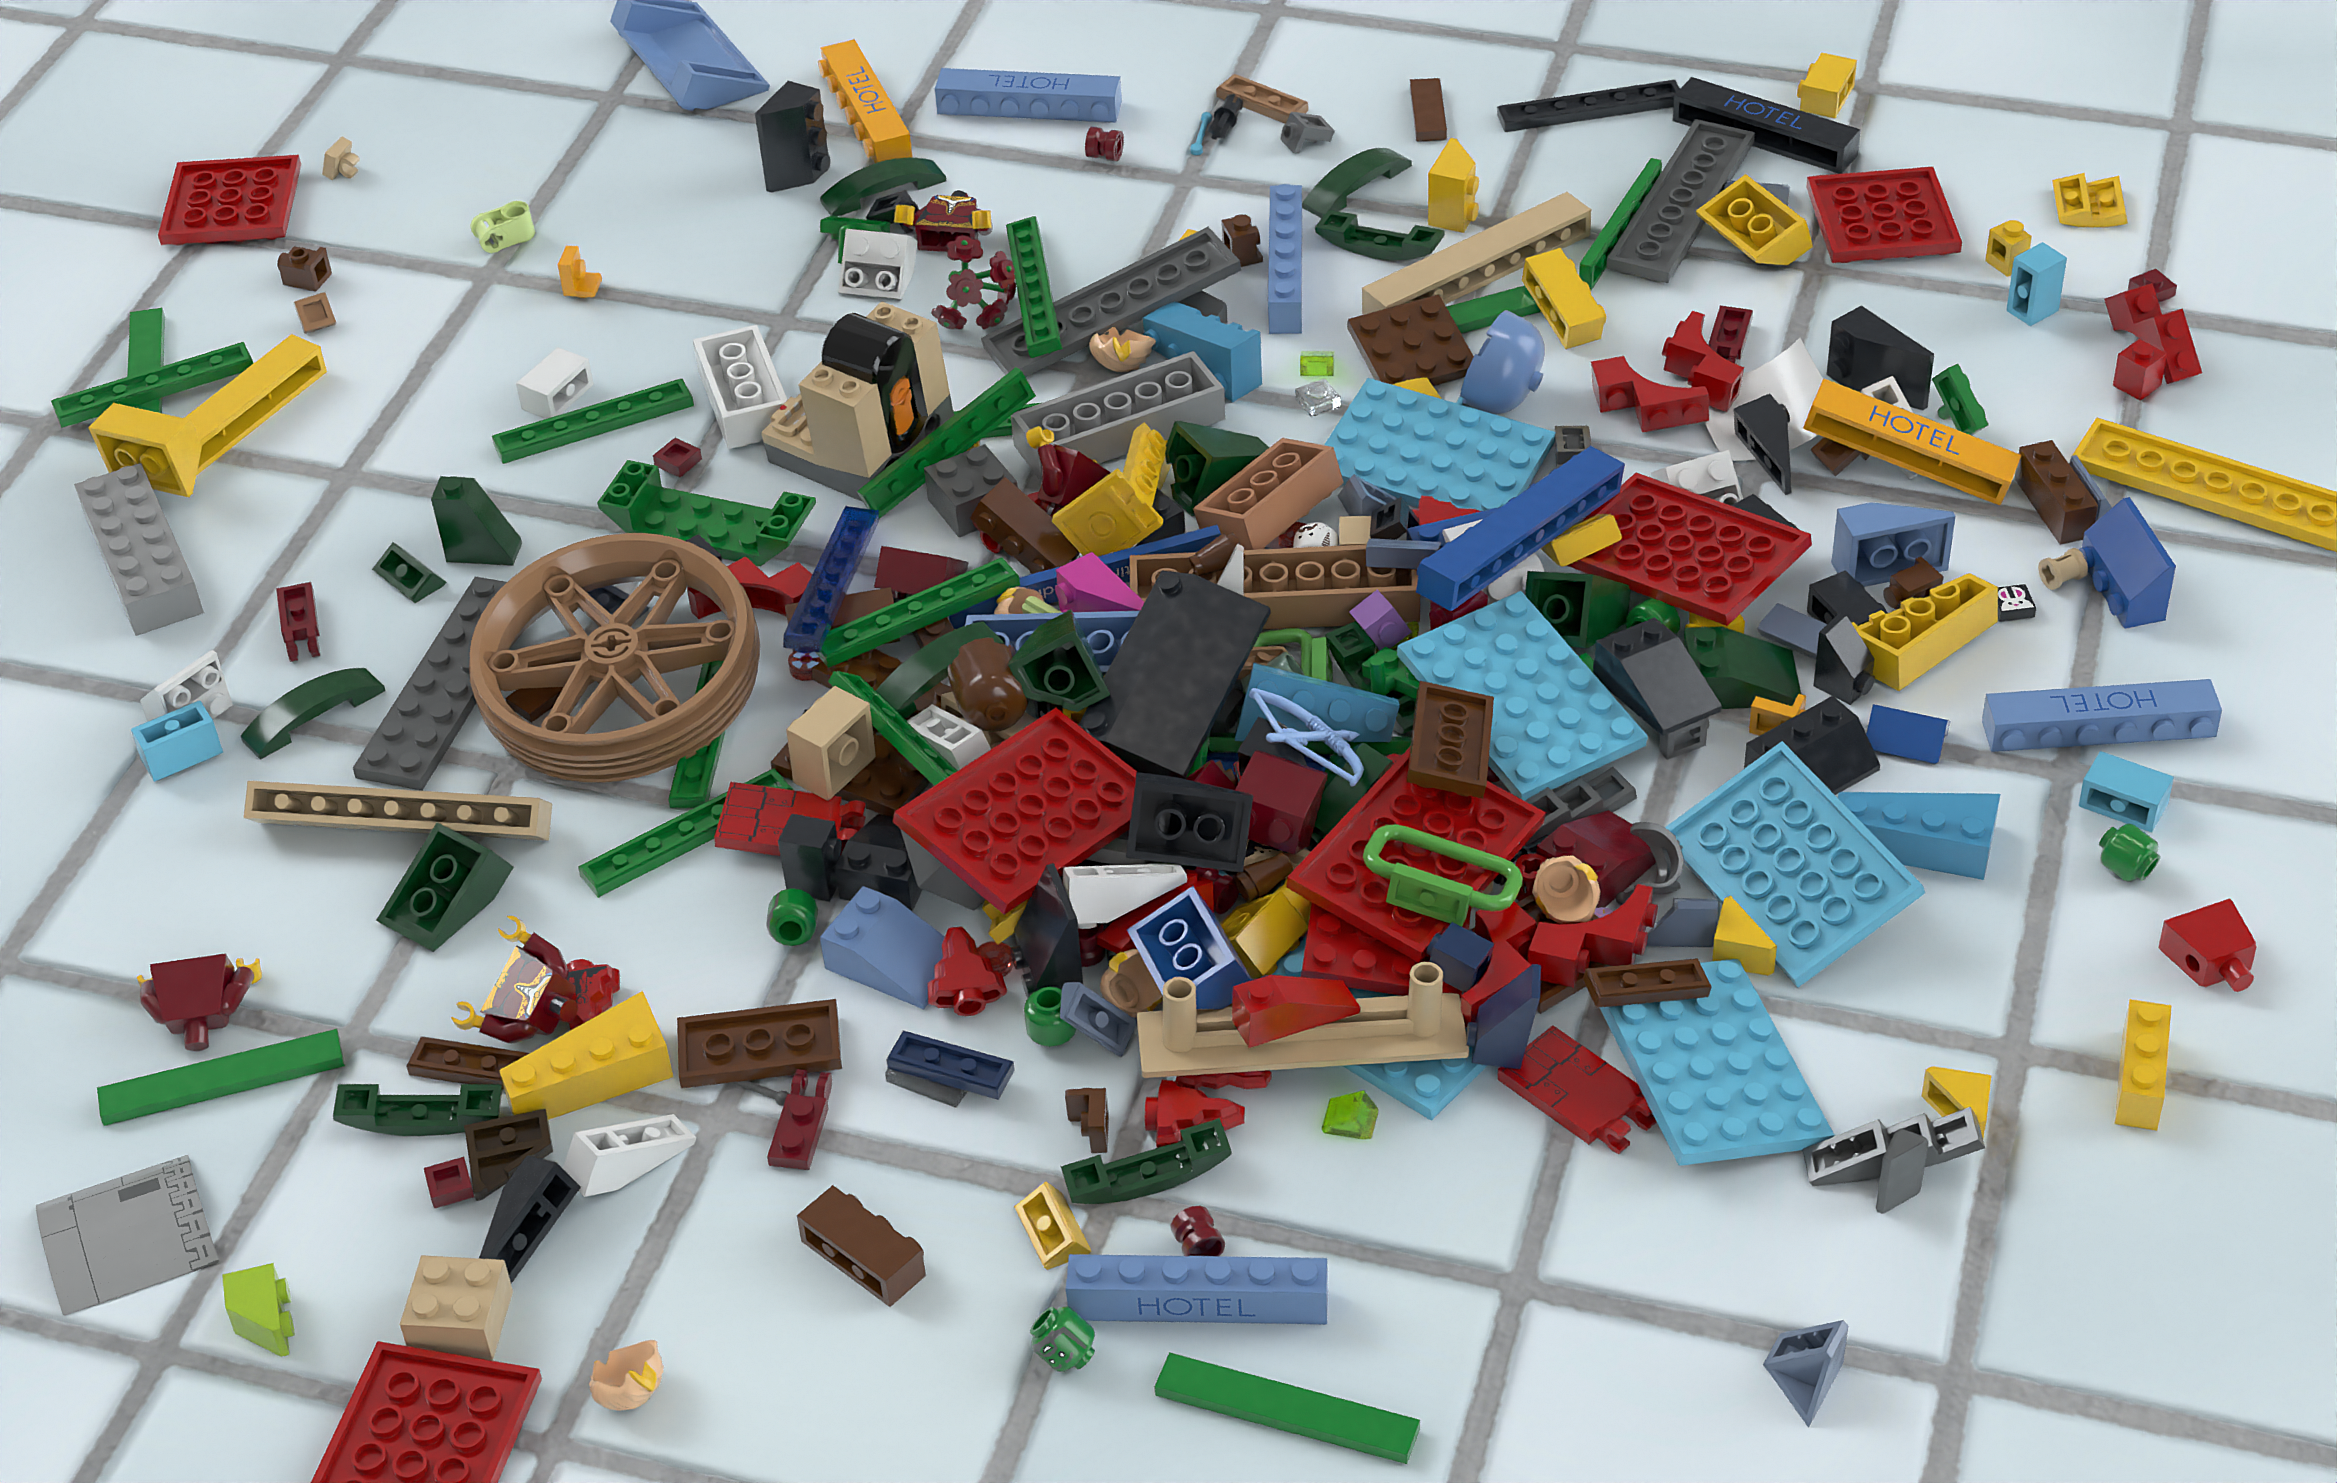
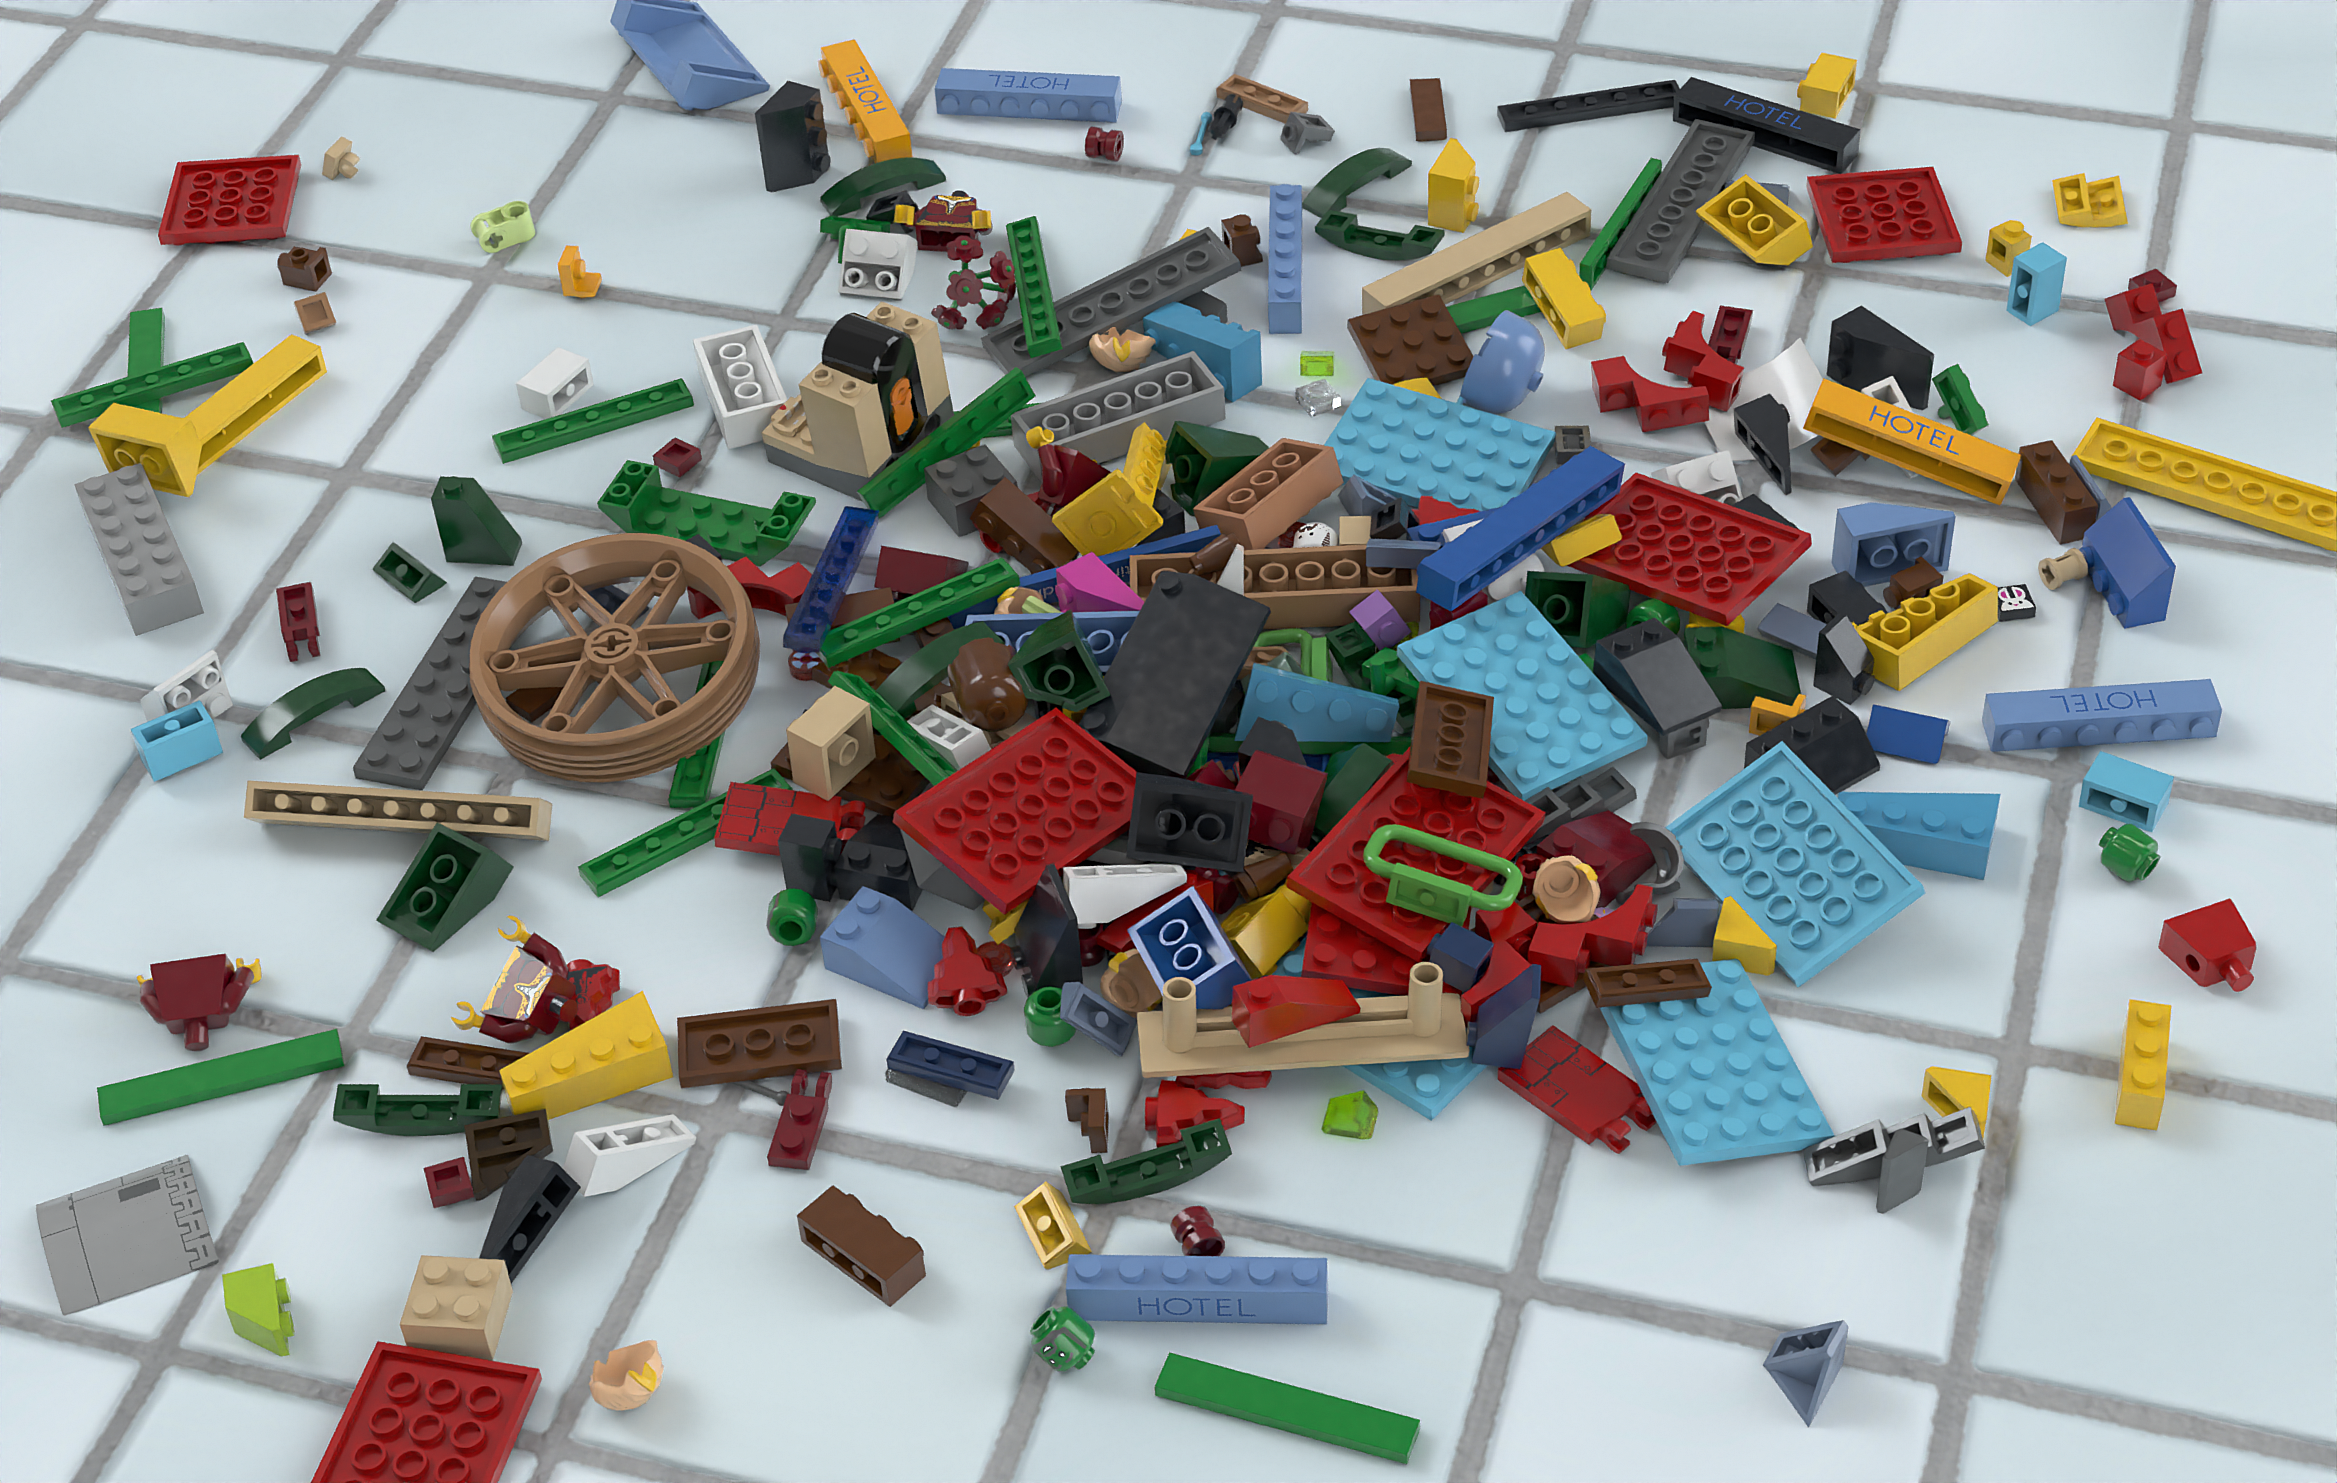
(1319, 732): light blue piece -> none

